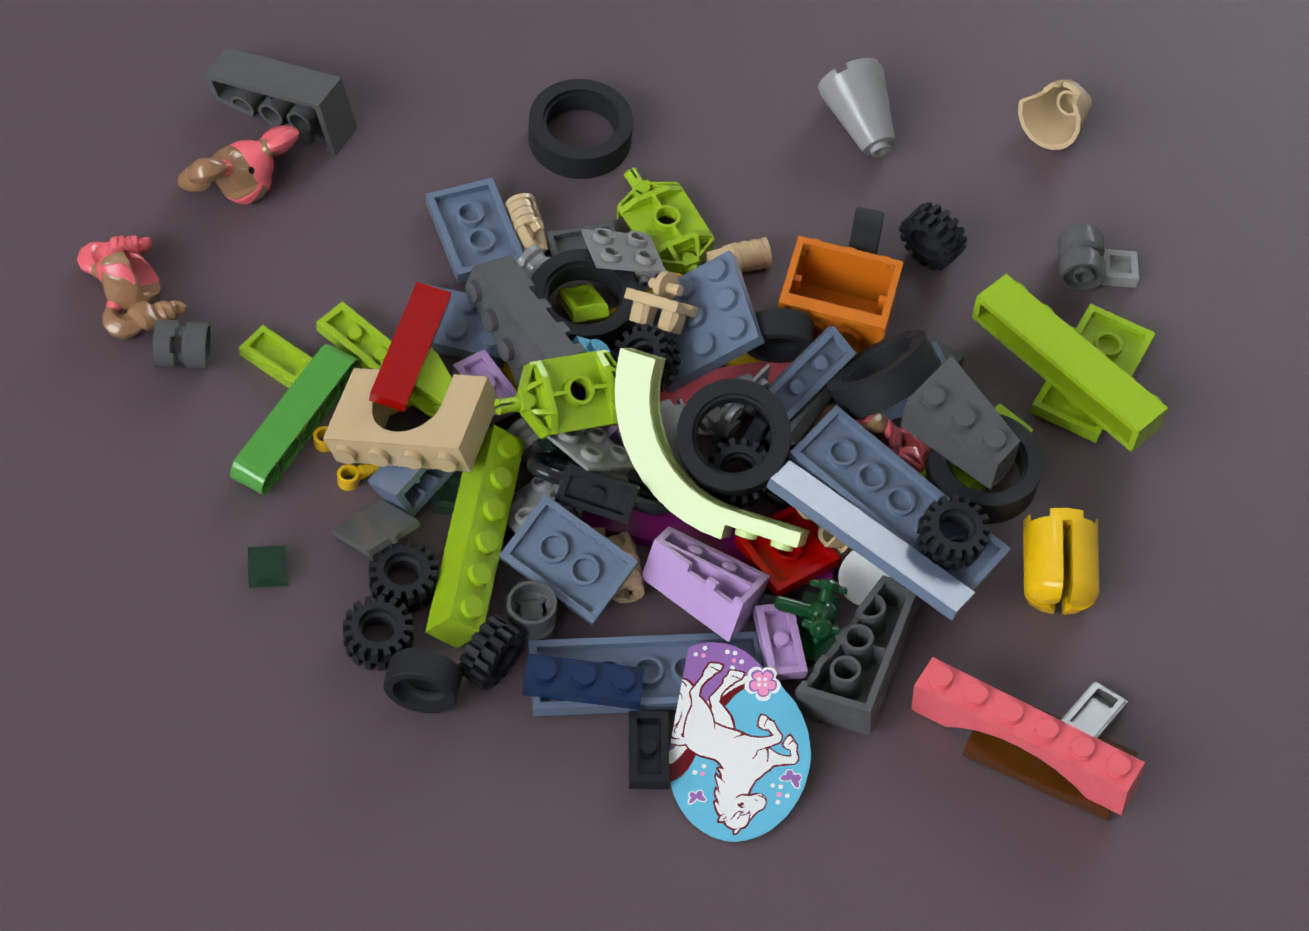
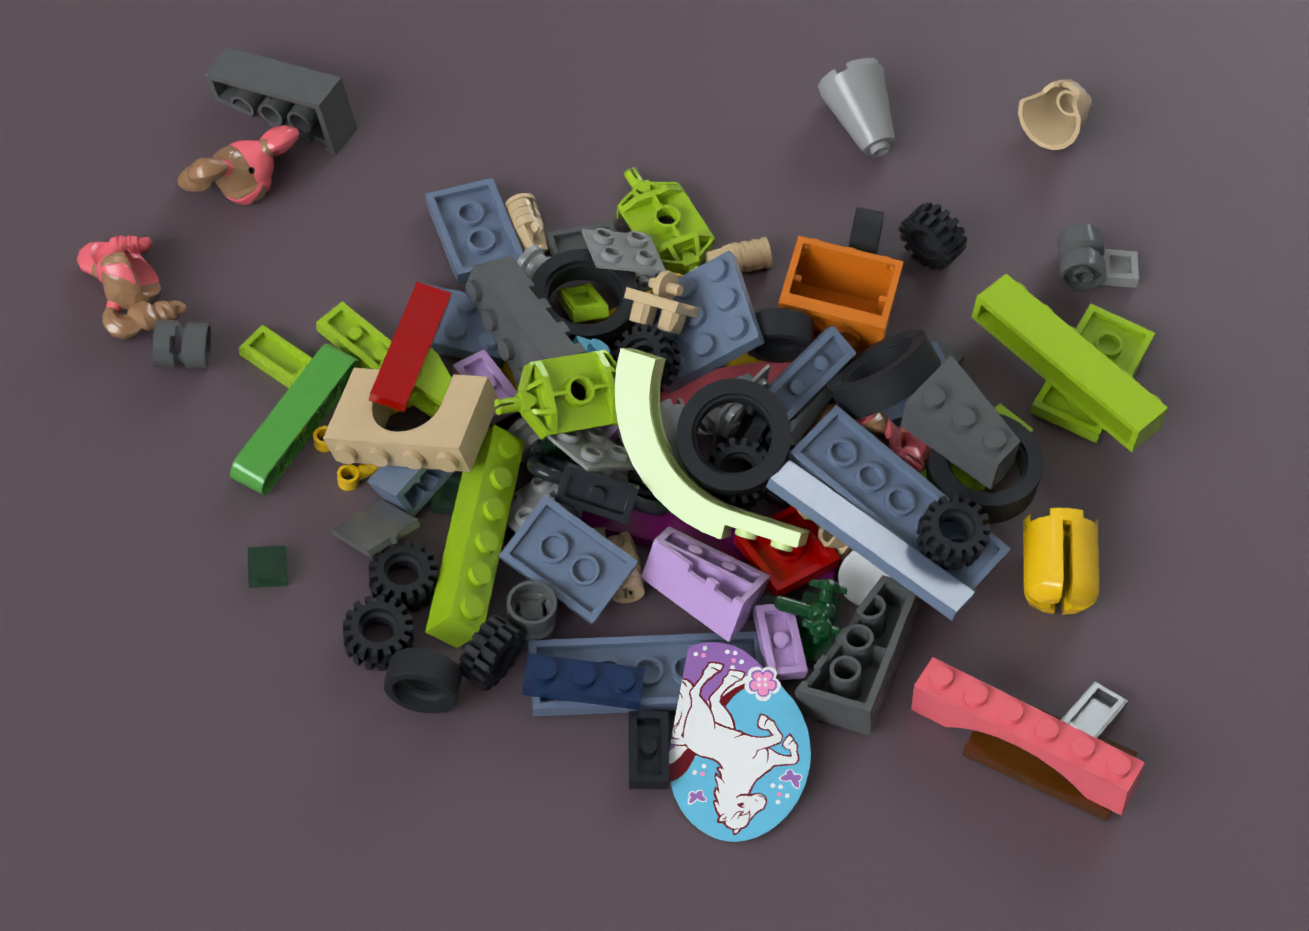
(582, 95): black tyre -> none

